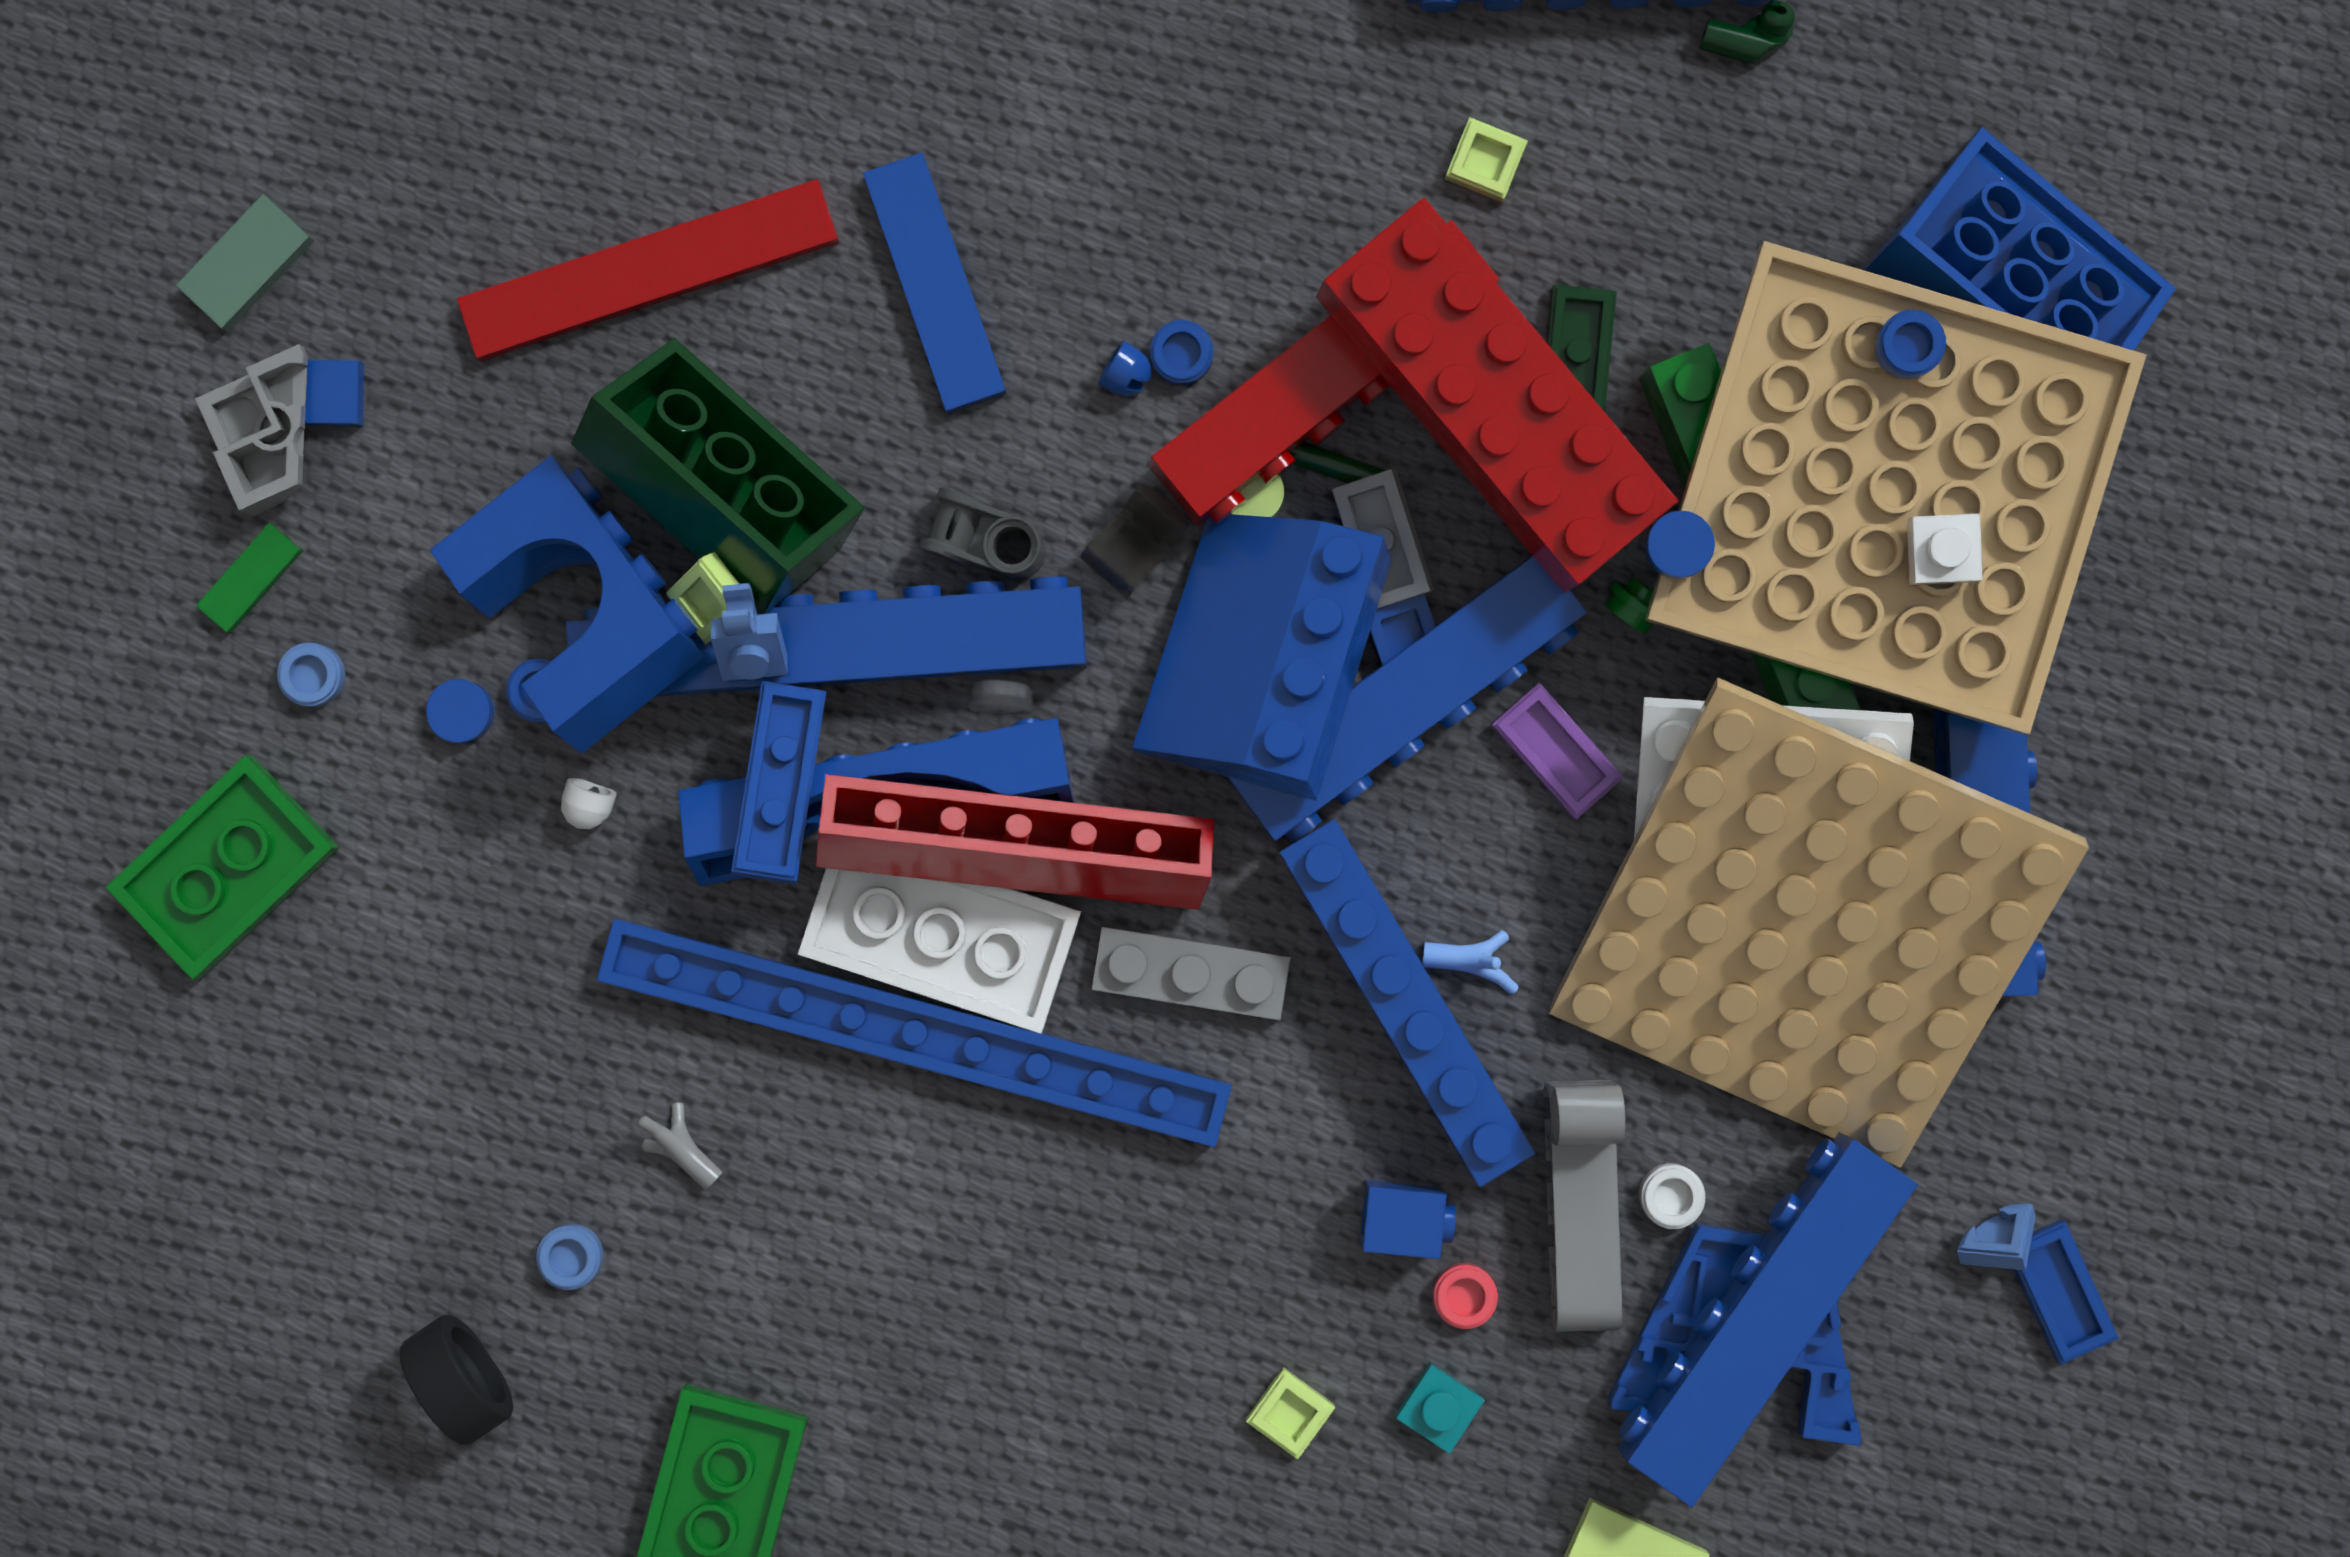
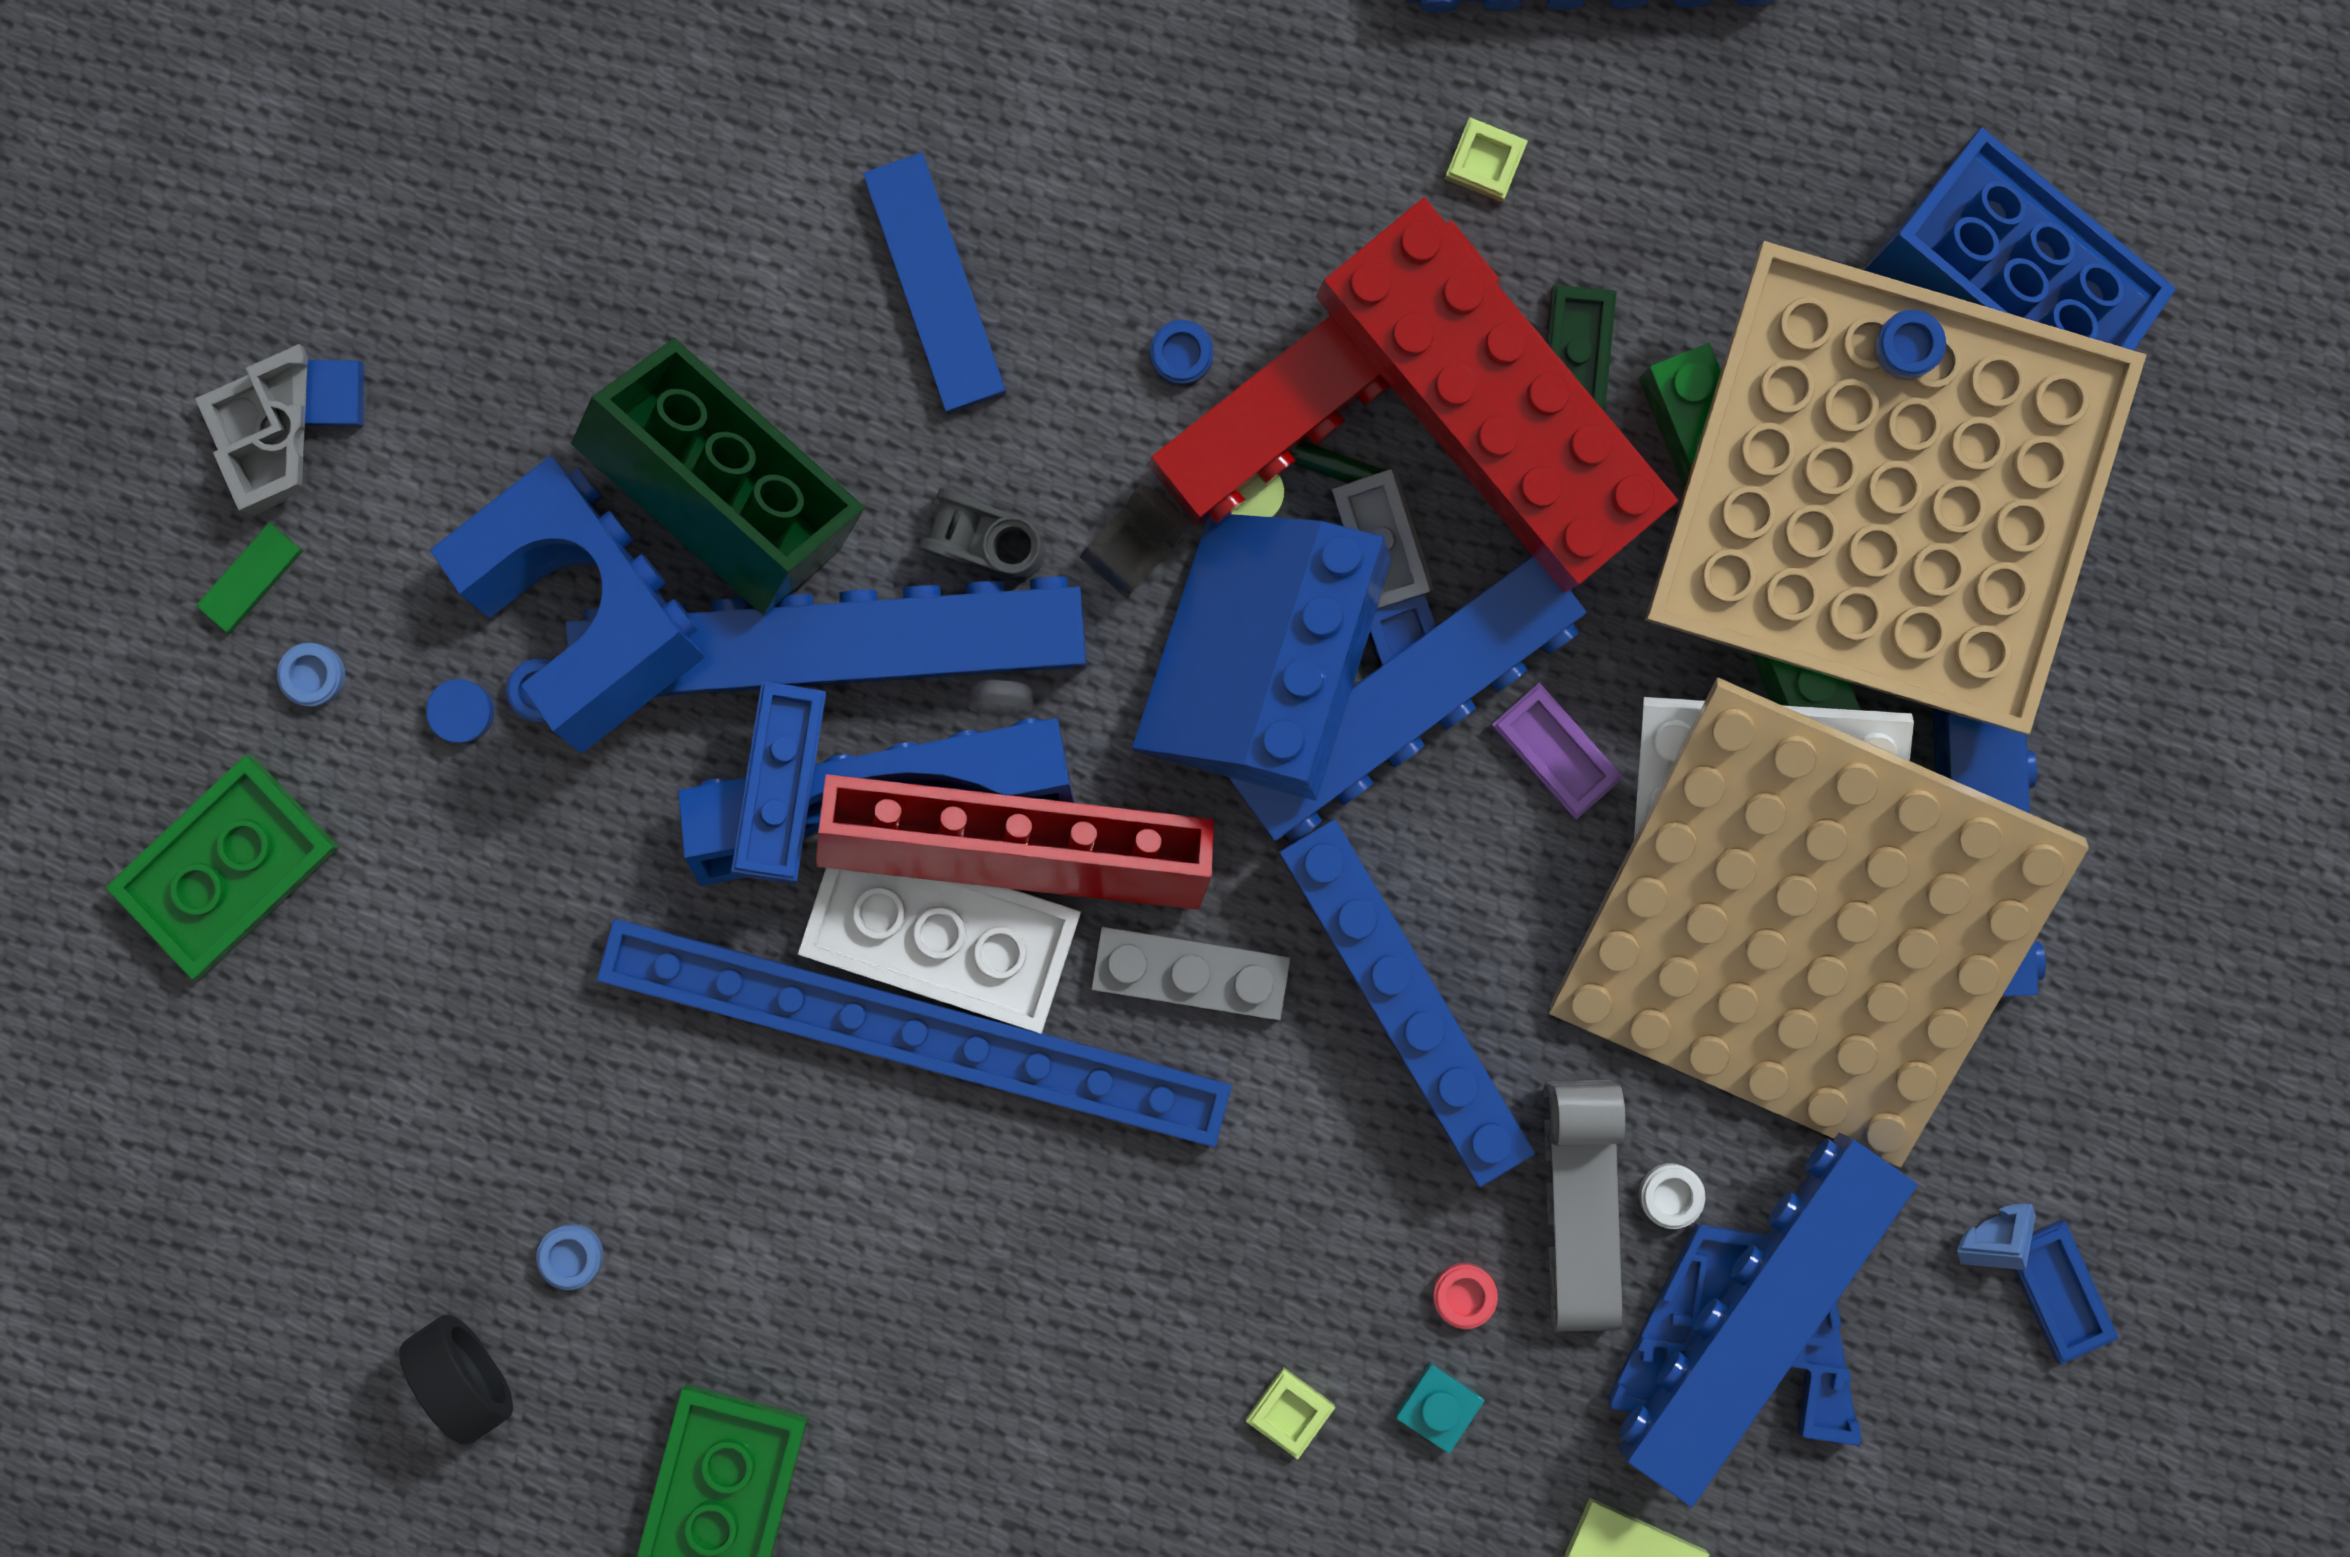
(245, 263): sand green tile -> none
(583, 807): white hinge -> none
(648, 270): red tile -> none
(679, 1147): light grey bar -> none
(702, 592): yellowish green tile -> none
(745, 642): medium blue plate -> none
(1126, 371): blue hinge -> none
(1406, 1219): blue brick -> none
(1472, 959): light blue bar -> none
(1631, 603): green plate -> none
(1679, 544): blue tile -> none
(1755, 38): dark green arm -> none
(1944, 549): white plate -> none

